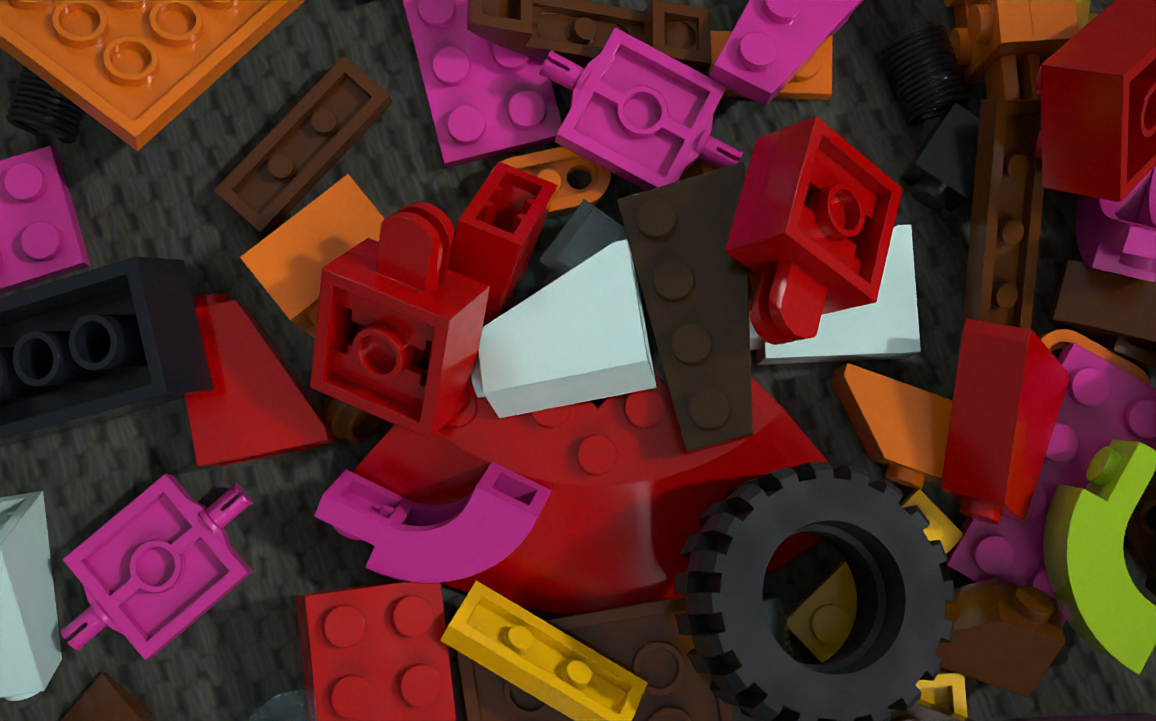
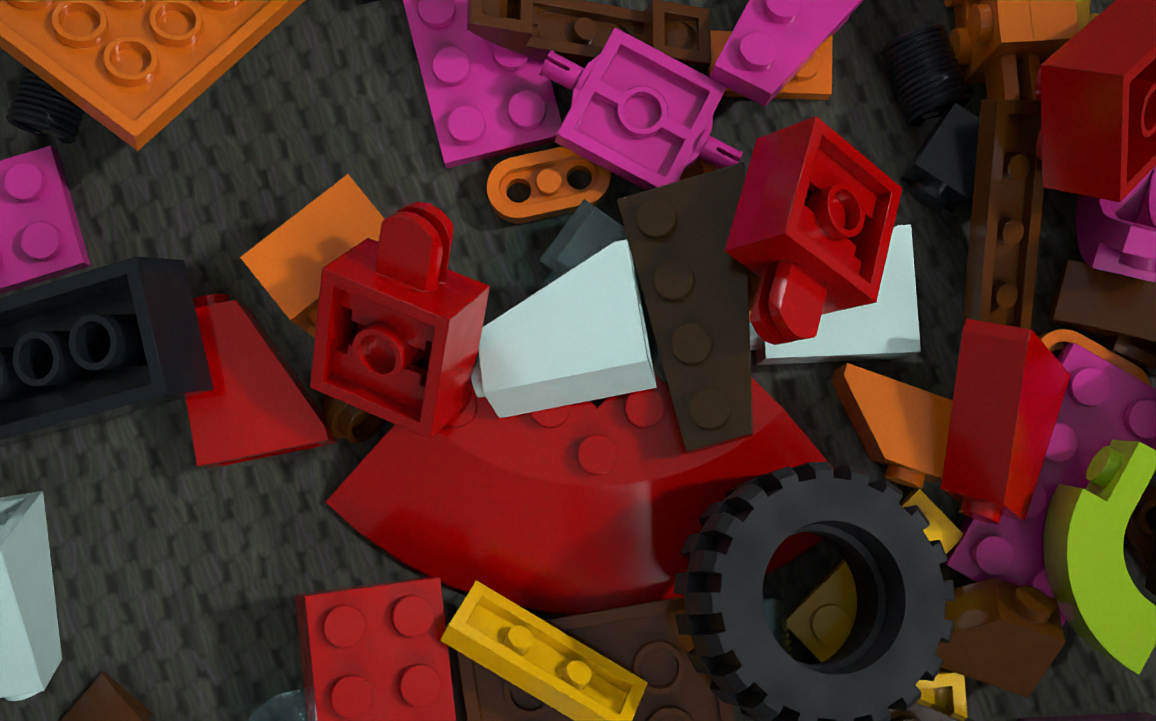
(157, 566): dark pink plate -> none
(304, 146): reddish brown plate -> none
(435, 540): dark pink arch -> none
(500, 233): red slope -> none

